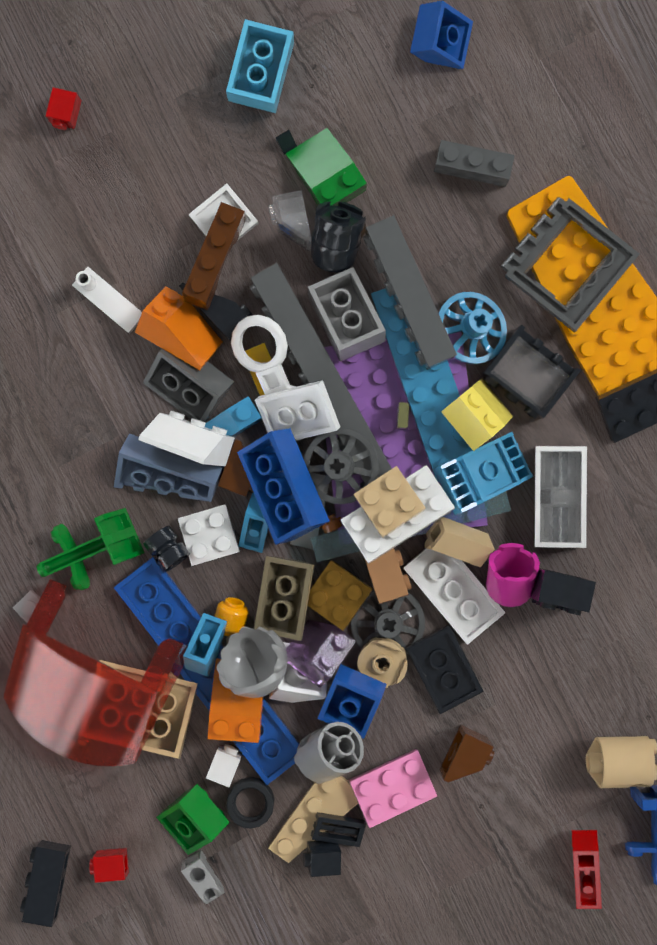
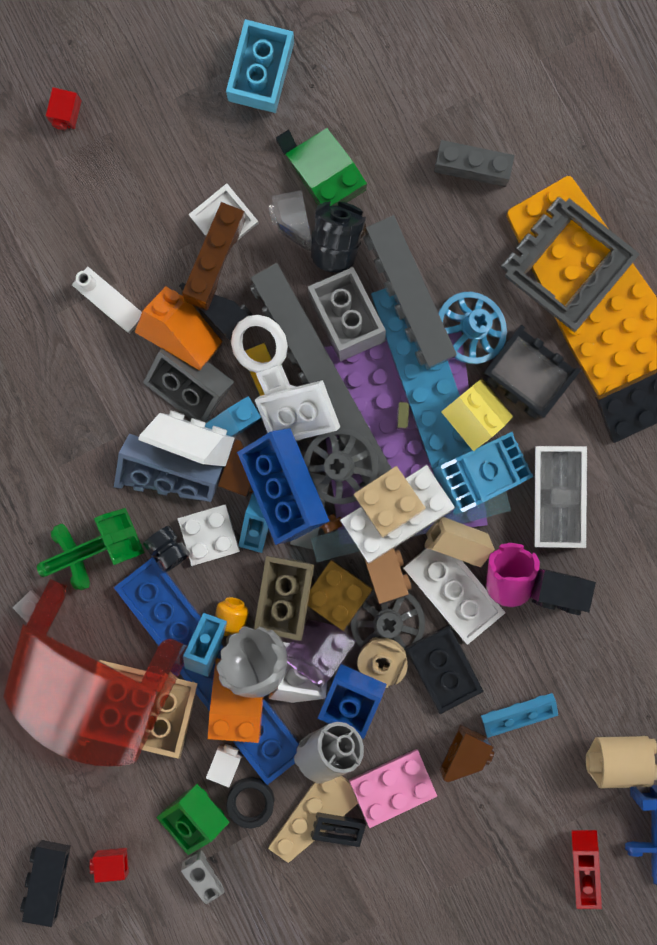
(322, 858): black brick -> none
(441, 35): blue slope -> none
(519, 715): none -> dark azure plate

